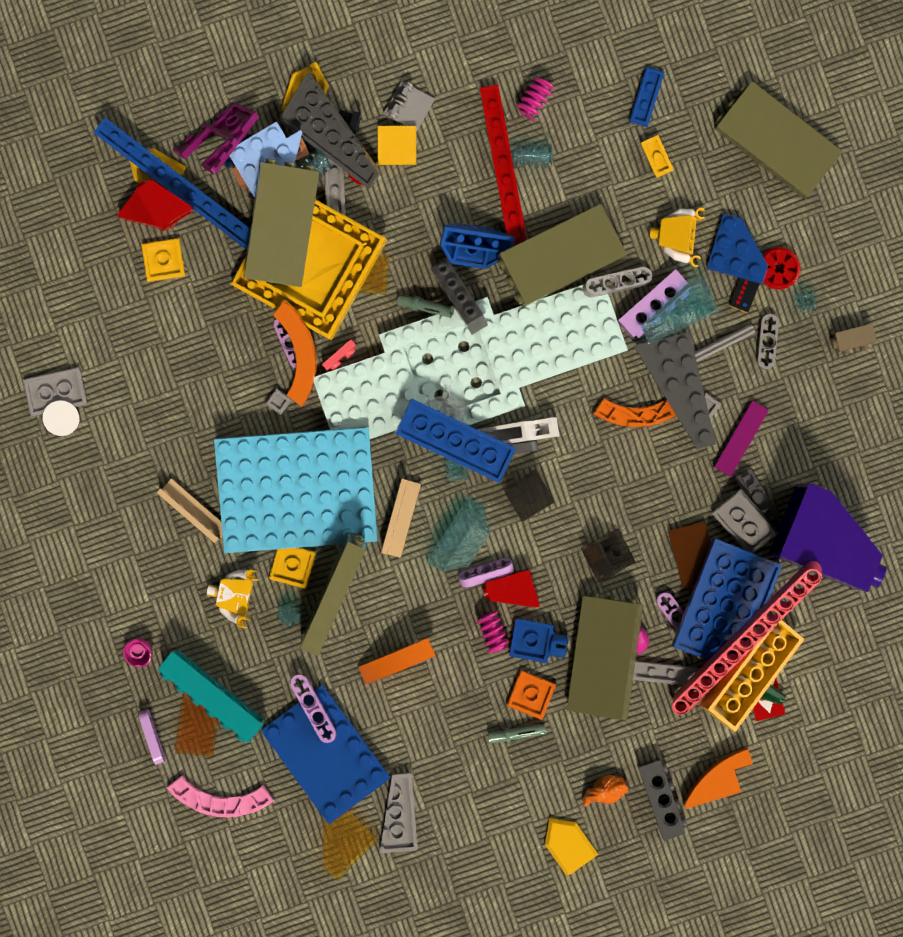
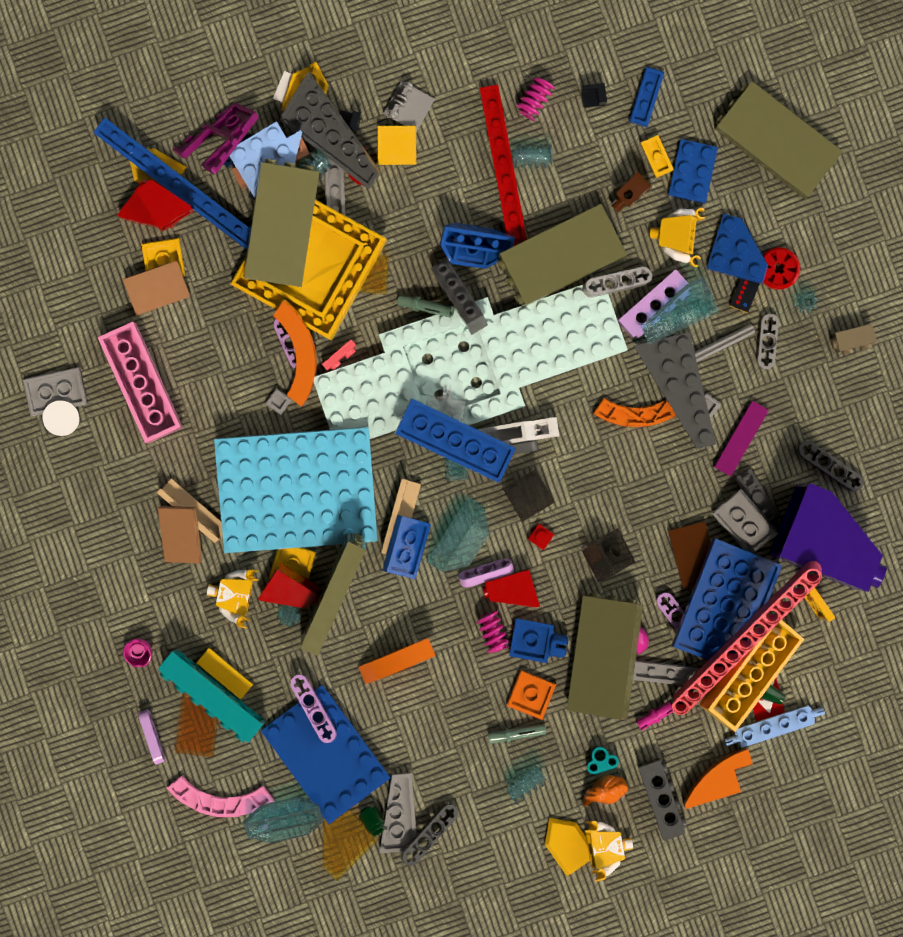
(140, 382): none -> bright pink brick
(156, 287): none -> medium nougat tile
(180, 534): none -> medium nougat tile
(224, 673): none -> yellow tile
(282, 87): none -> white sticker
(283, 820): none -> clear light blue wedge
(289, 589): none -> red slope
(372, 820): none -> dark green brick
(406, 547): none -> blue plate
(426, 832): none -> dark grey beam
(525, 784): none -> clear light blue piece
(541, 537): none -> red plate
(593, 95): none -> black panel
(602, 765): none -> teal piece
(605, 848): none -> torso
(637, 185): none -> reddish brown torso
(655, 715): none -> dark pink pin
(693, 171): none -> blue plate
(774, 726): none -> light blue plate
(818, 605): none -> yellow tile
(832, 463): none -> dark grey beam

